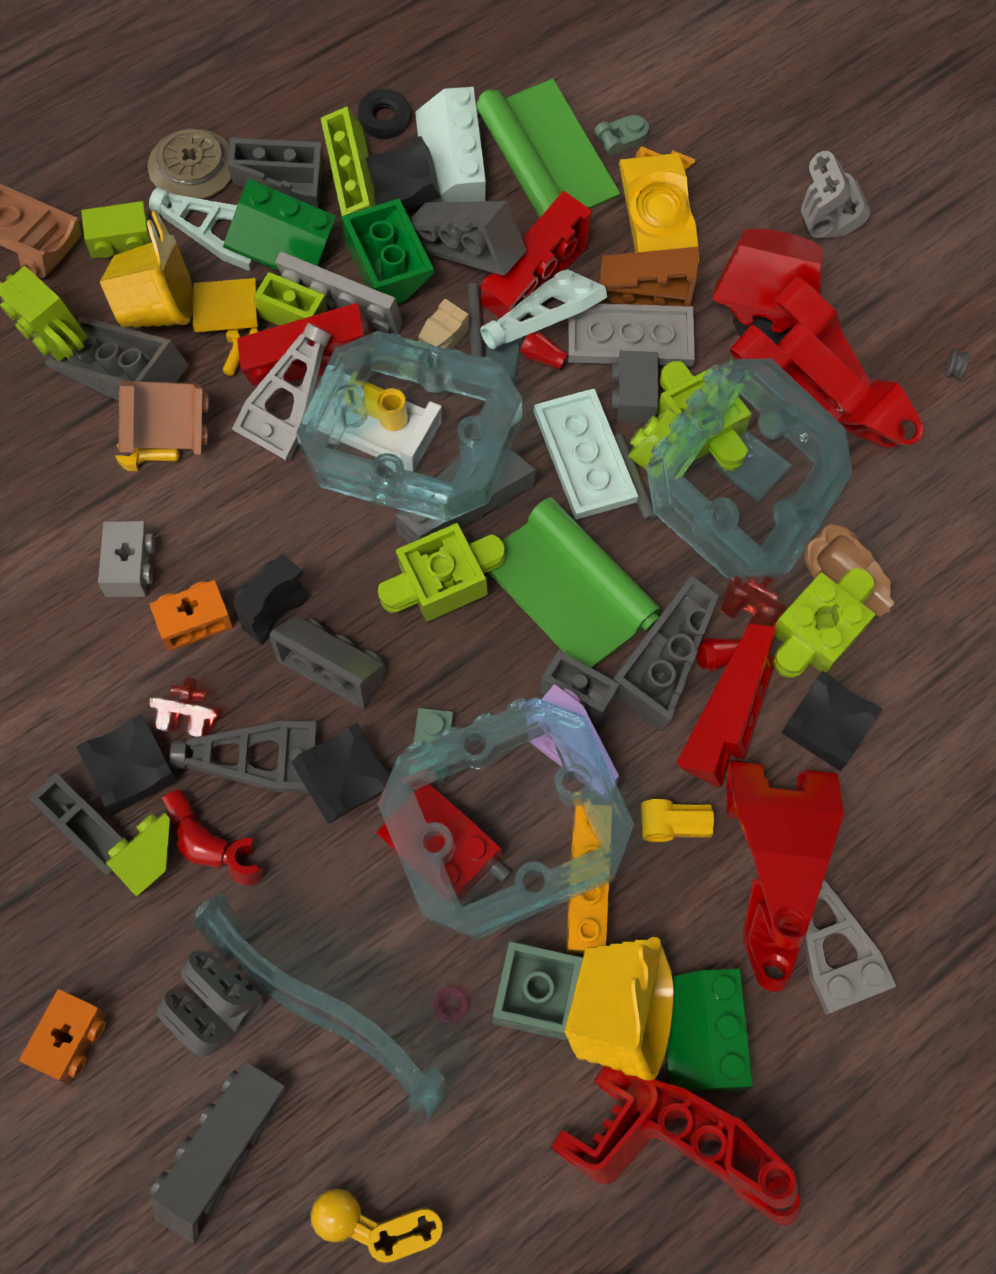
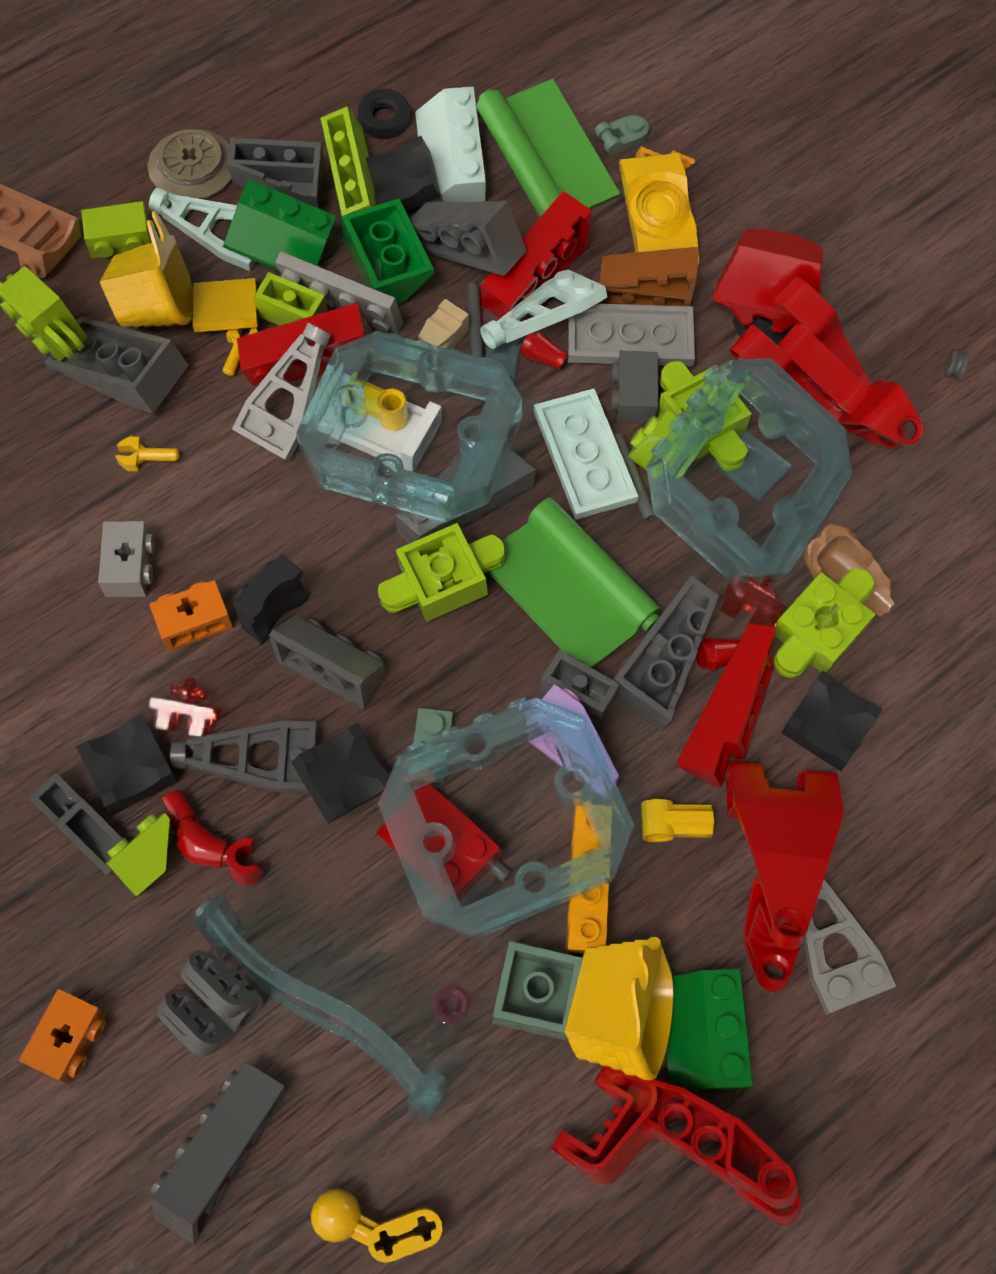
(161, 415): nougat panel -> none
(830, 199): light grey piece -> none

